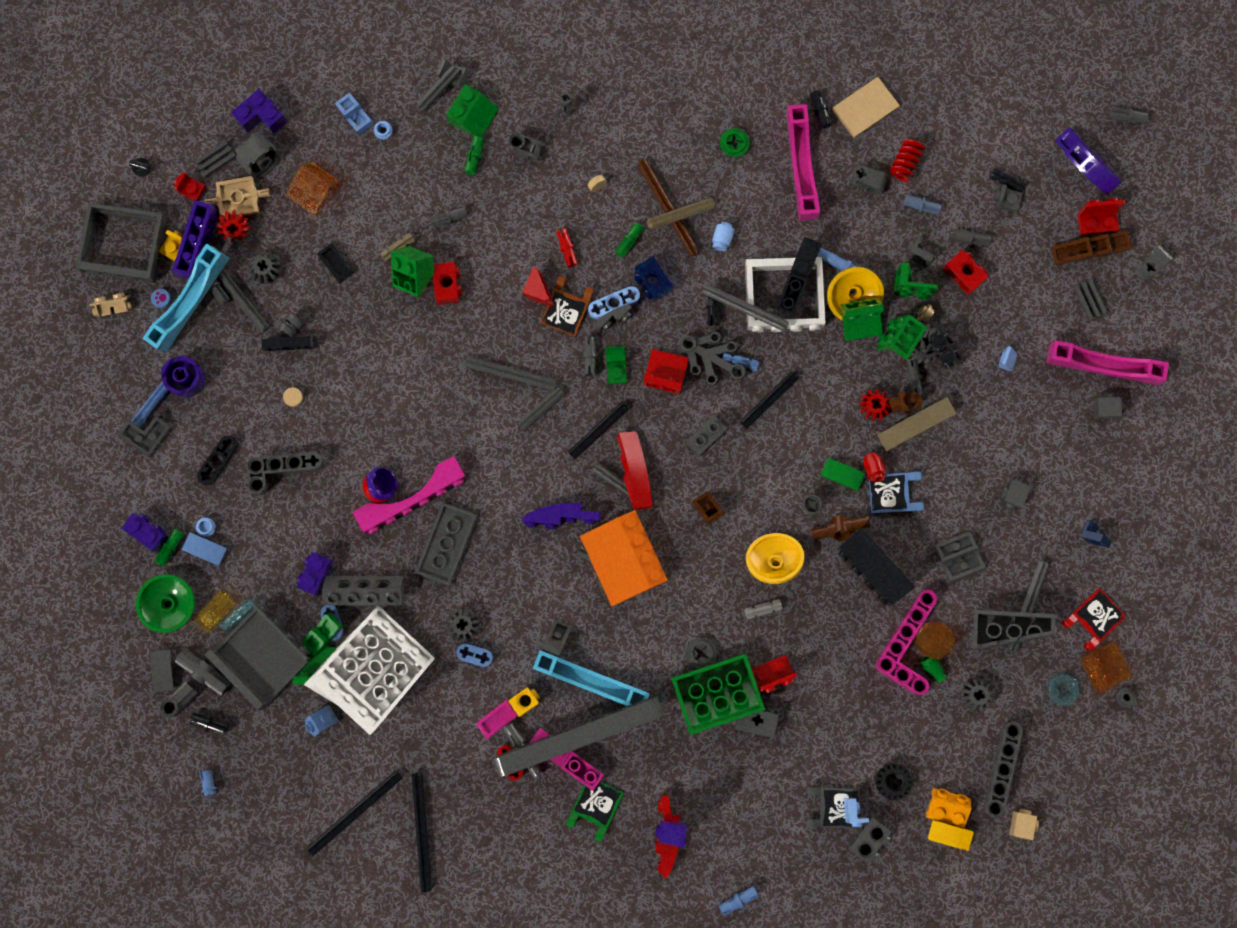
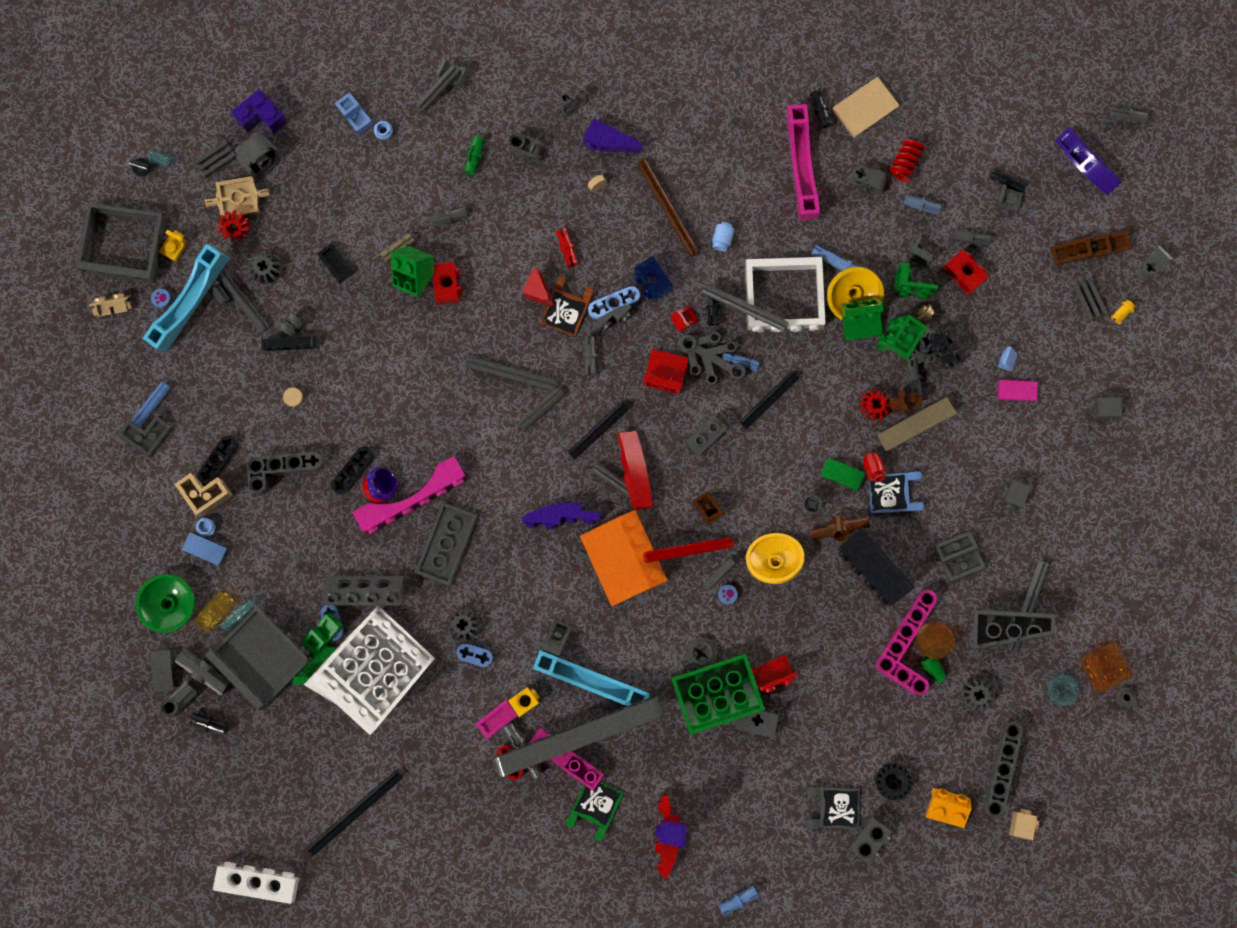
(144, 532): dark purple brick -> none
(159, 158): none -> clear light blue pin
(168, 547): green axle -> none
(179, 366): dark purple brick -> none
(189, 187): red bracket -> none
(195, 237): dark purple brick -> none
(203, 498): none -> tan brick
(207, 783): medium blue pin -> none
(225, 883): none -> white brick
(311, 187): clear orange bracket -> none
(314, 574): dark purple brick -> none
(320, 720): medium blue bracket -> none
(357, 456): none -> black beam
(421, 832): black axle -> none
(471, 112): green slope -> none
(607, 139): none -> dark purple slope
(616, 365): green slope -> none
(629, 240): green axle -> none
(680, 213): dark tan axle -> none
(684, 318): none -> red slope
(689, 549): none -> red axle
(718, 574): none -> dark grey tile
(727, 594): none -> medium blue tile
(740, 137): green gear -> none
(763, 609): light grey axle -> none
(799, 275): black slope -> none
(851, 810): light blue bracket -> none
(950, 835): yellow slope -> none
(1017, 390): none -> dark pink tile
(1093, 536): dark blue bracket -> none
(1097, 616): flag -> none
(1099, 217): red bracket -> none
(1126, 308): none -> yellow pin
(1134, 369): dark pink arch -> none

